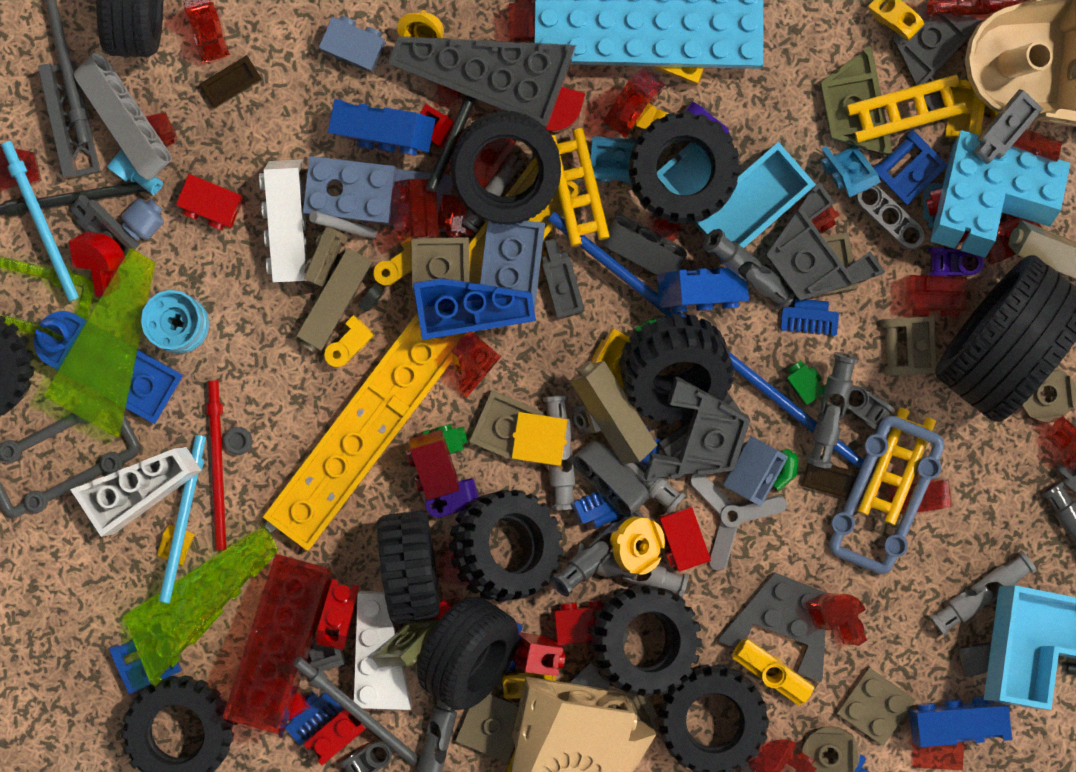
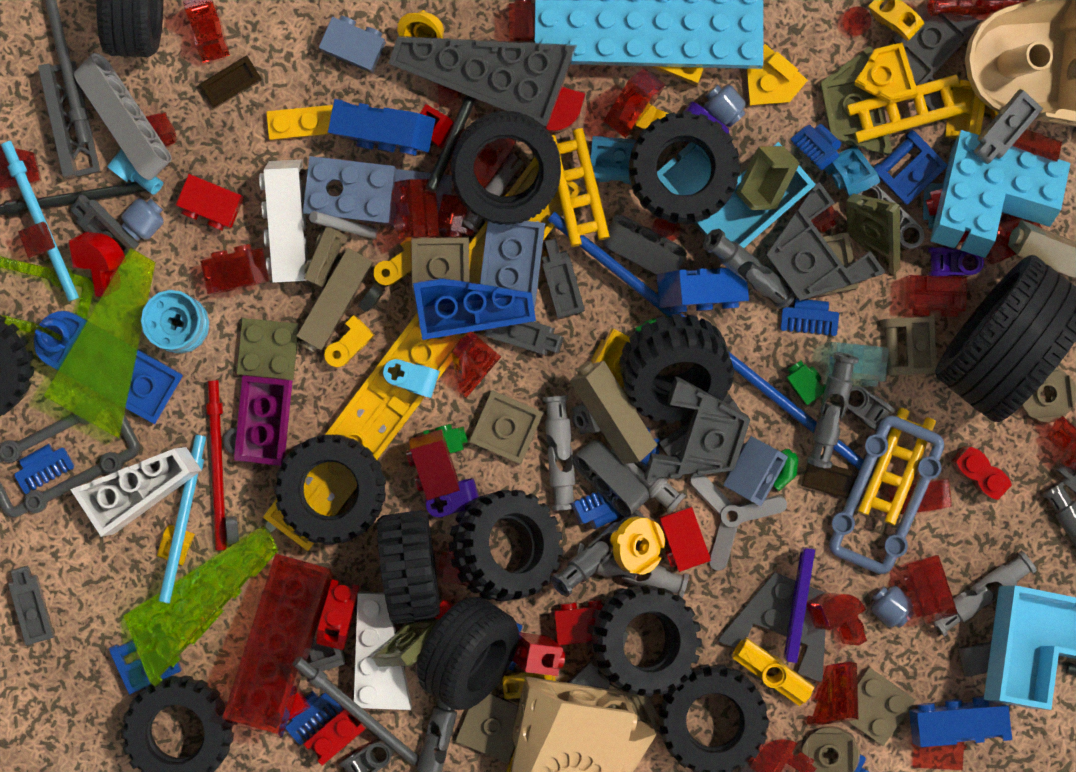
(30, 606): none -> dark grey hinge
(36, 240): none -> clear red bracket
(41, 460): none -> blue piece
(232, 529): none -> dark grey tile
(234, 270): none -> clear red brick
(263, 420): none -> magenta slope
(268, 349): none -> olive plate
(291, 495): none -> black tyre
(299, 122): none -> yellow plate
(416, 378): none -> medium azure piece
(529, 336): none -> dark grey hinge
(539, 438): yellow piece -> none
(725, 104): none -> sand blue head
(767, 177): none -> olive panel
(775, 82): none -> yellow plate
(799, 604): none -> dark purple tile
(818, 145): none -> blue piece
(837, 695): none -> clear red wing
(856, 21): none -> clear red tile
(871, 364): none -> clear light blue brick
(875, 227): none -> olive wing
(888, 75): none -> yellow plate
(892, 606): none -> sand blue head
(931, 589): none -> clear red brick
(986, 478): none -> red brick

